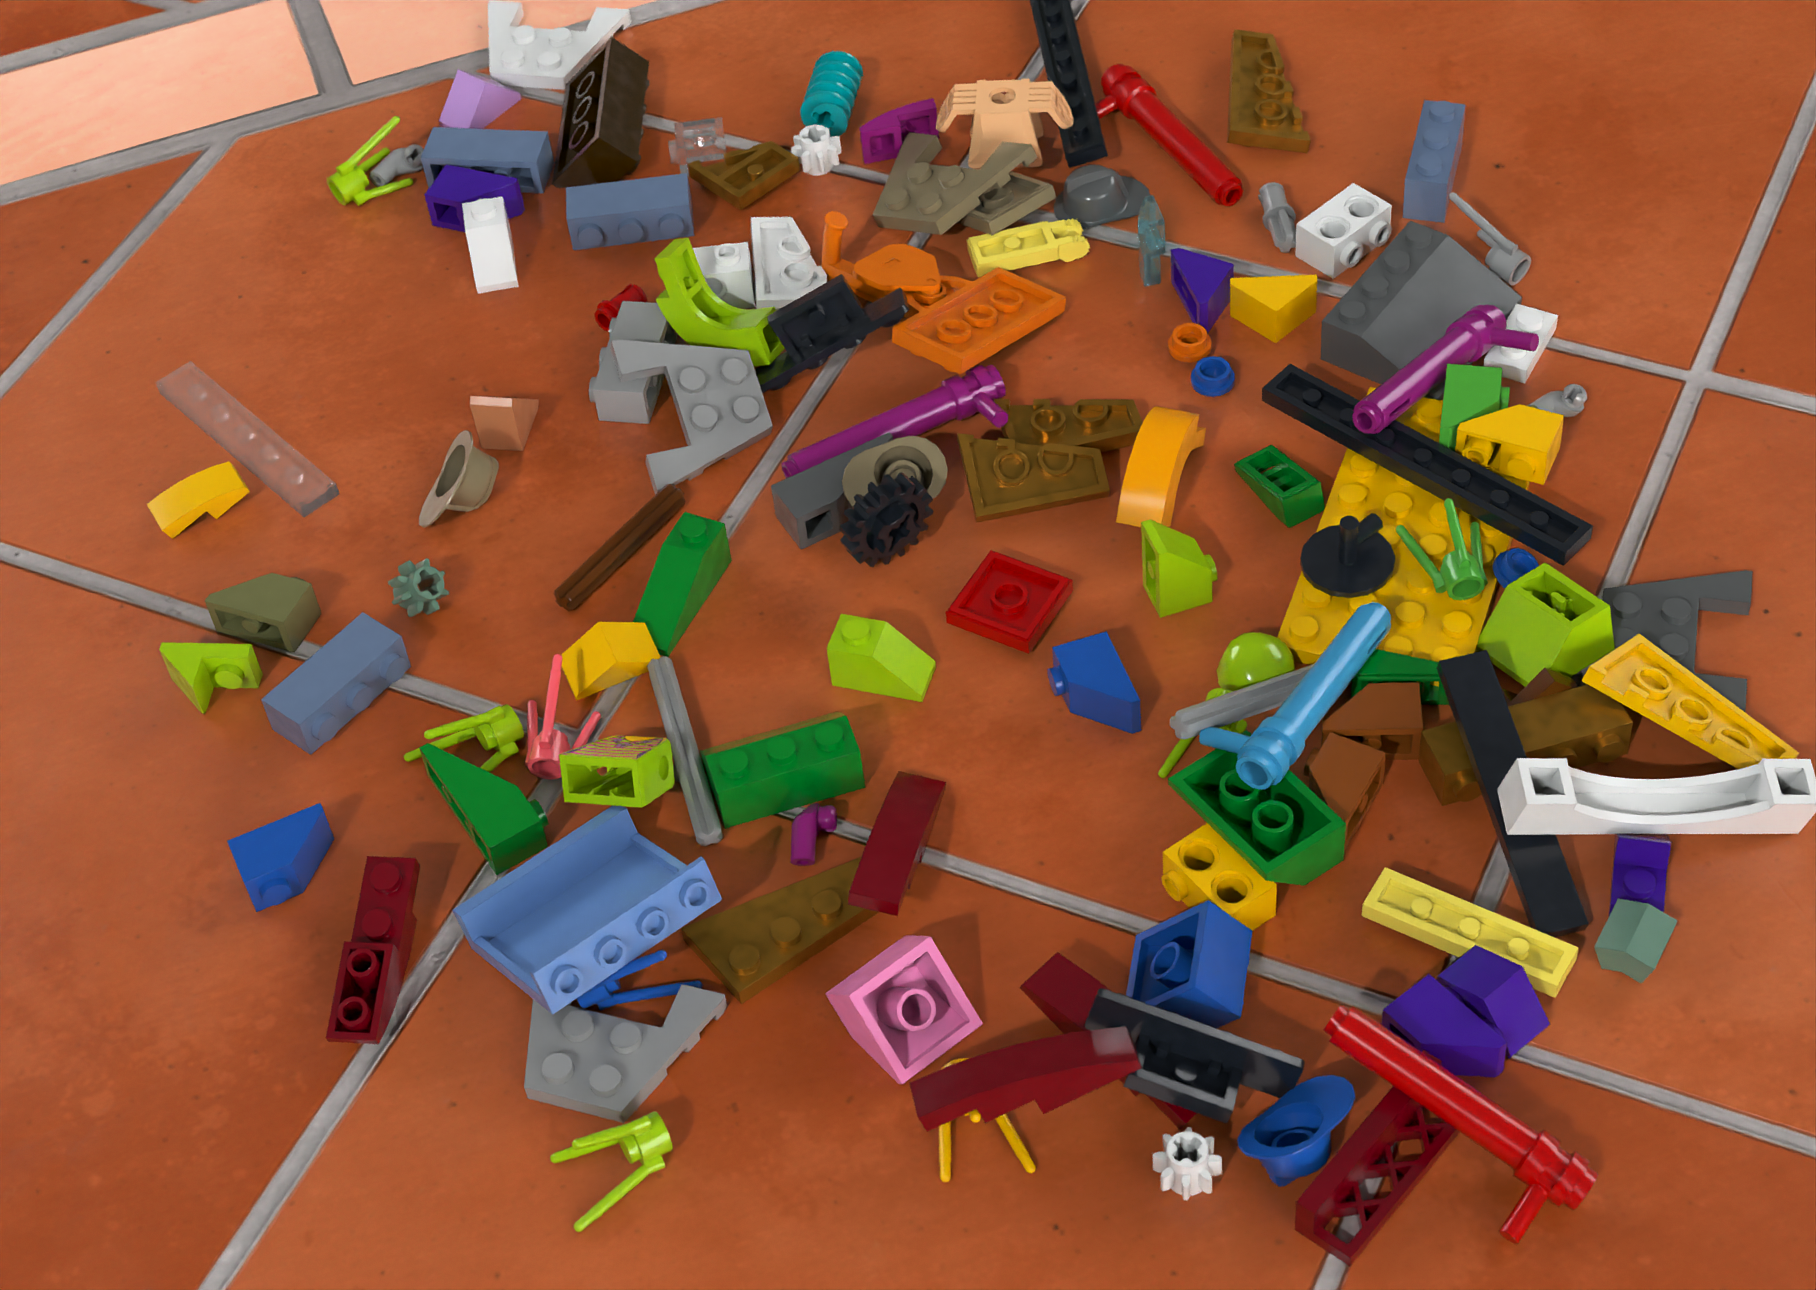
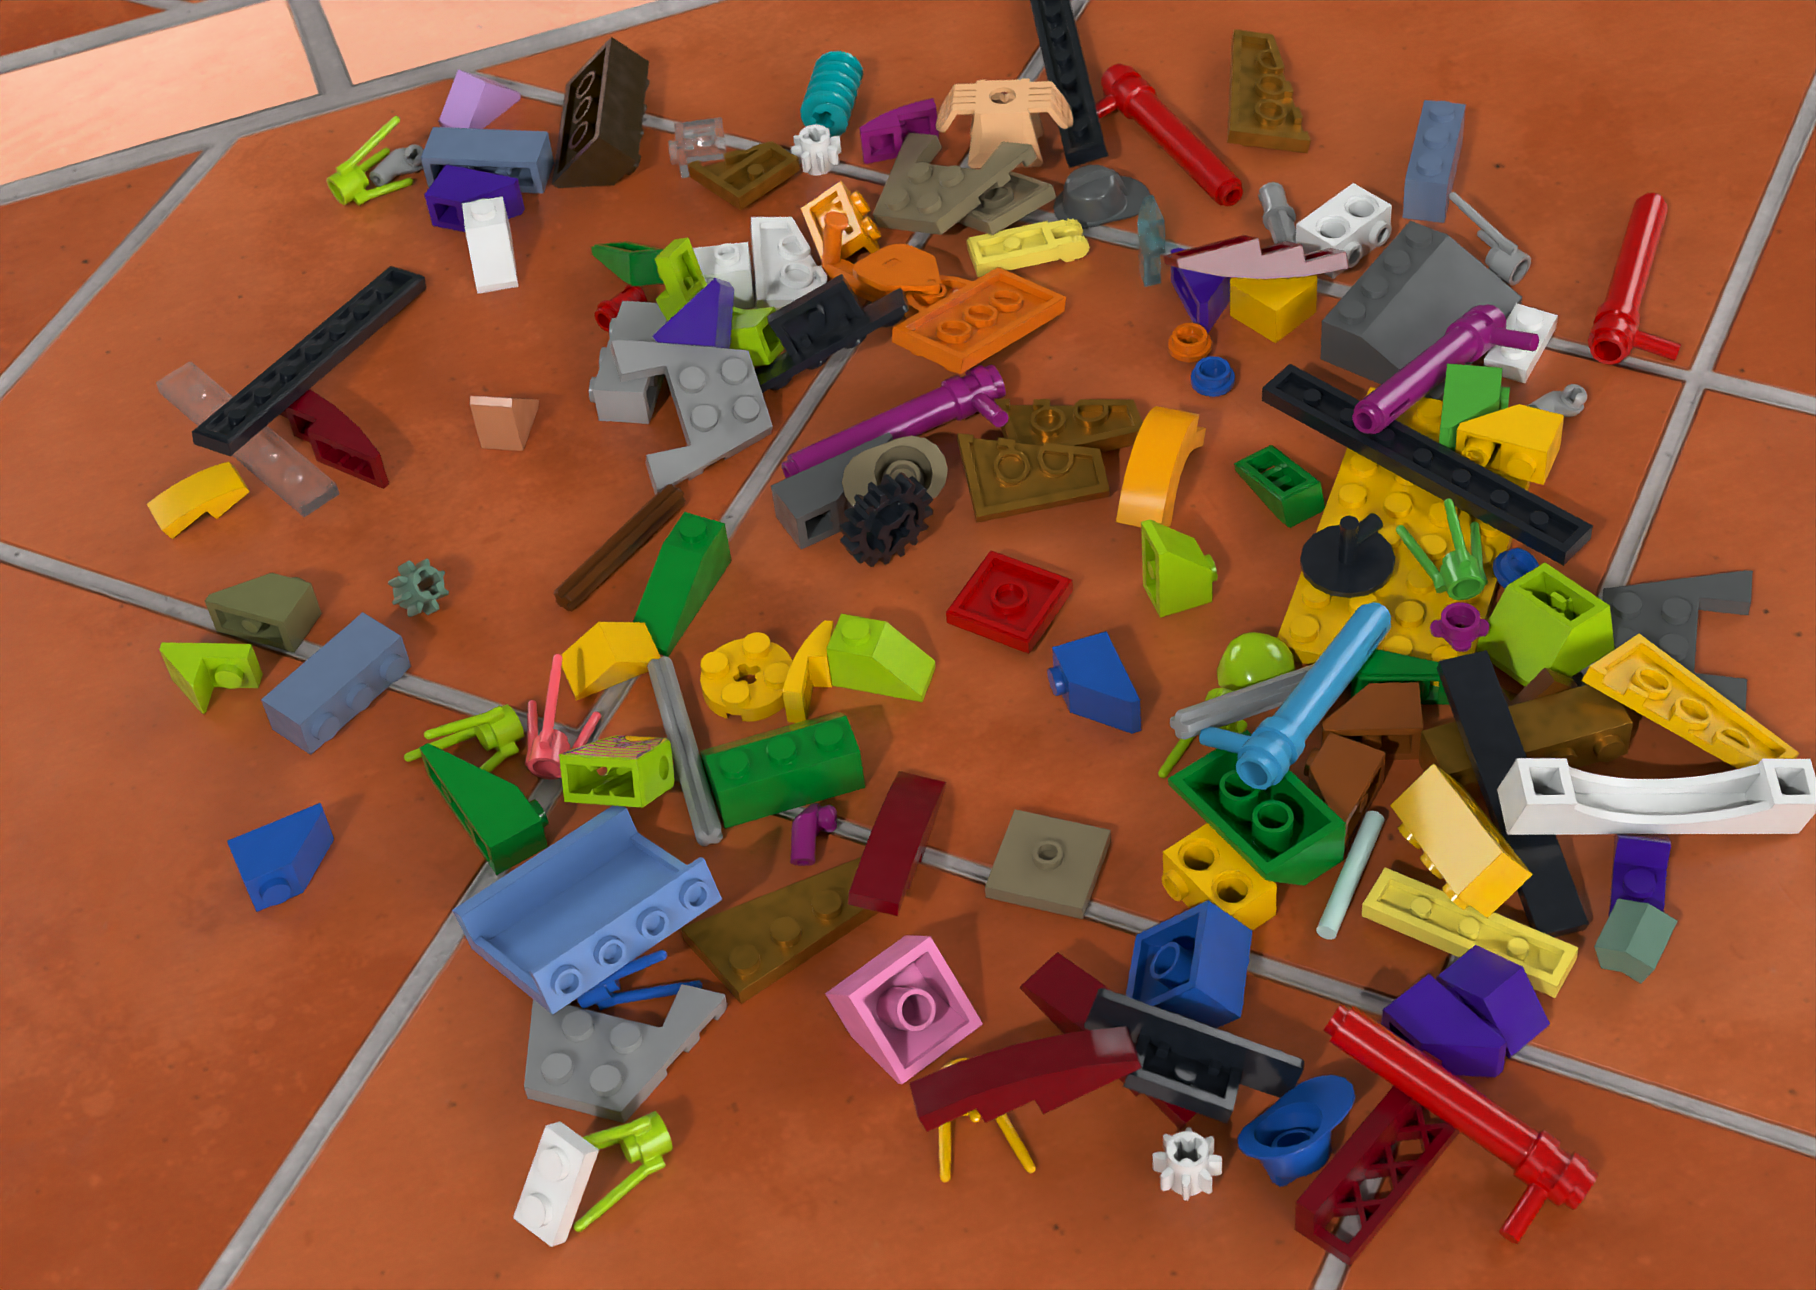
(308, 362): none -> black tile
(336, 438): none -> dark red slope
(378, 952): dark red slope -> none
(463, 480): dark tan piece -> none
(544, 56): white wing -> none
(555, 1183): none -> white plate
(629, 211): sand blue brick -> none
(630, 261): none -> green slope
(703, 320): none -> dark purple slope
(740, 658): none -> yellow plate
(807, 671): none -> yellow slope
(860, 229): none -> light orange bracket
(1048, 864): none -> dark tan plate
(1245, 259): none -> slope
(1350, 875): none -> light aqua bar
(1459, 626): none -> magenta plate
(1459, 842): none -> yellow brick
(1618, 318): none -> red cylinder

